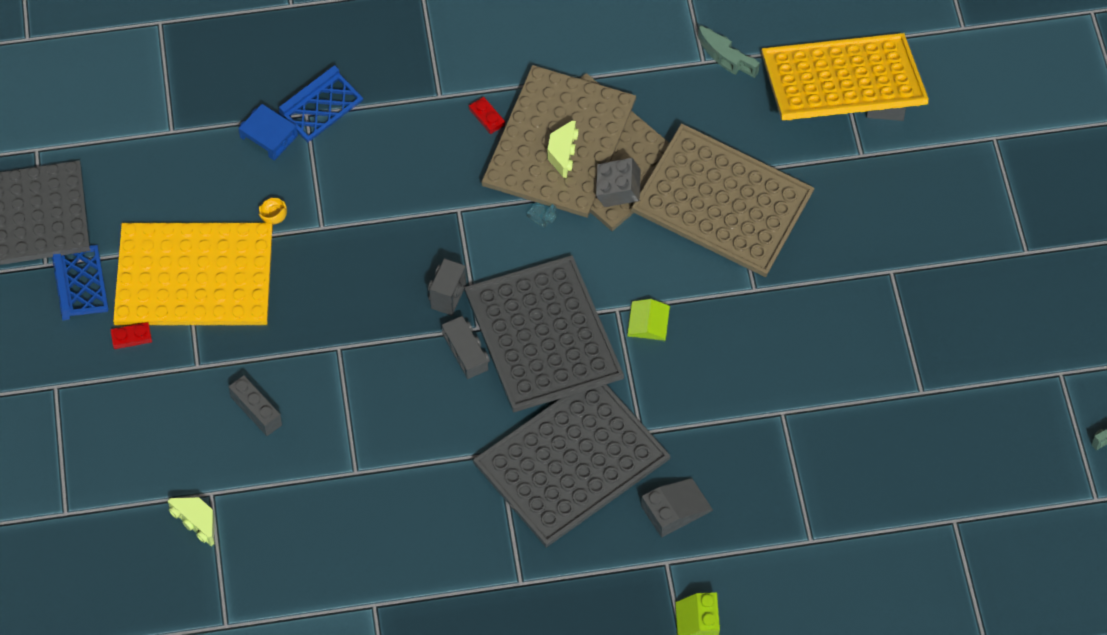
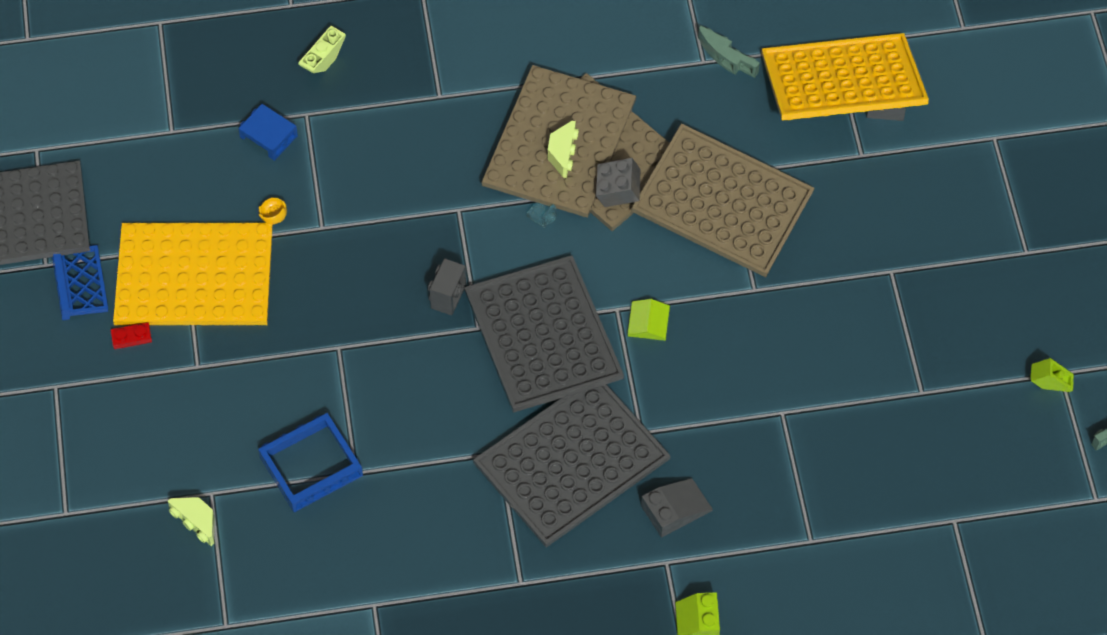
(255, 405): dark grey brick -> none
(312, 91): blue fence -> none
(323, 51): none -> yellowish green slope
(324, 486): none -> blue window
(465, 347): dark grey brick -> none
(487, 115): red plate -> none
(1051, 376): none -> lime slope

